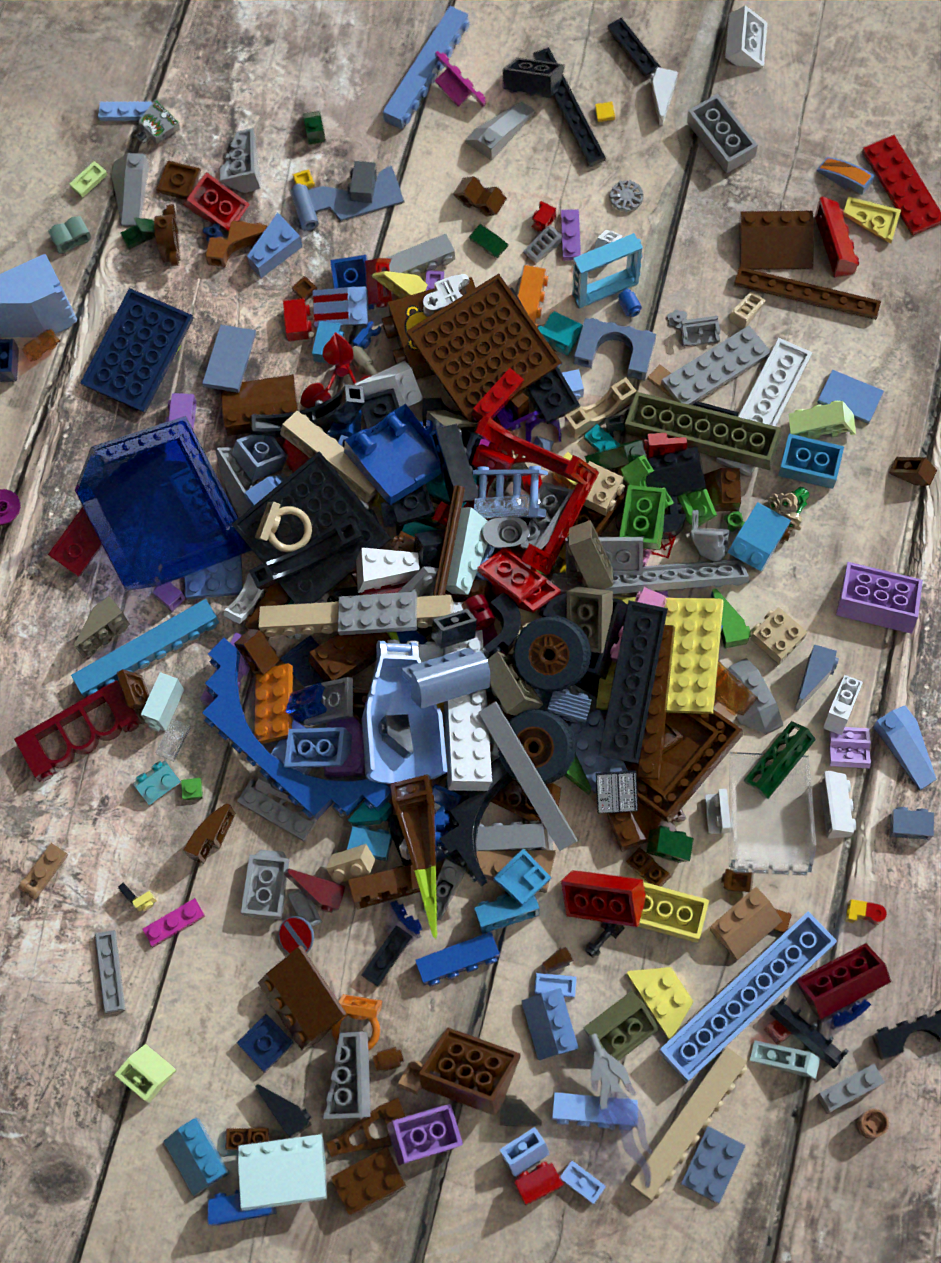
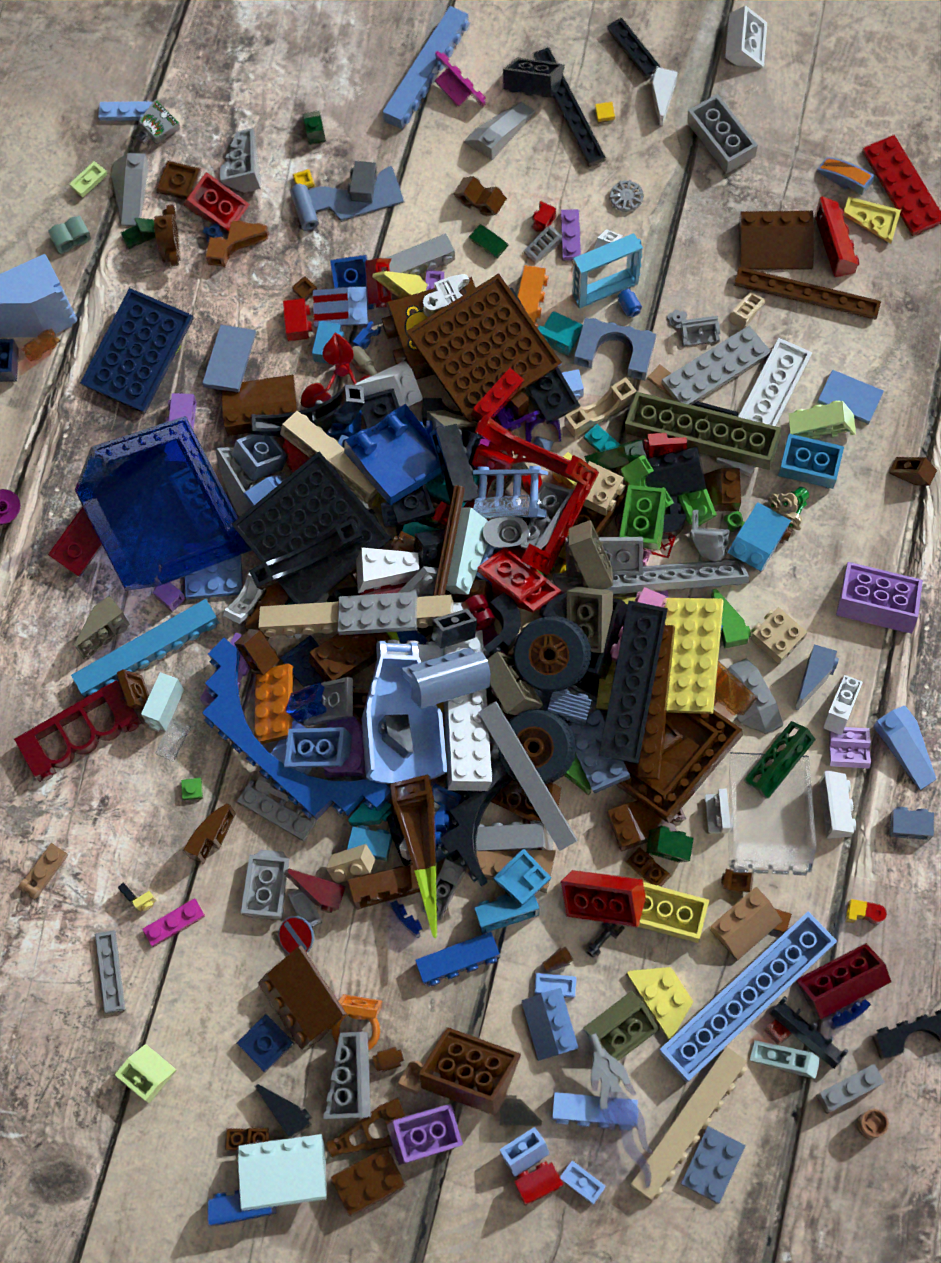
(156, 782): teal bracket -> none
(196, 1156): dark azure slope -> none
(270, 523): tan tile -> none
(274, 246): medium blue wedge -> none
(387, 956): black plate -> none
(614, 424): black tile -> none
(616, 792): light grey tile -> none

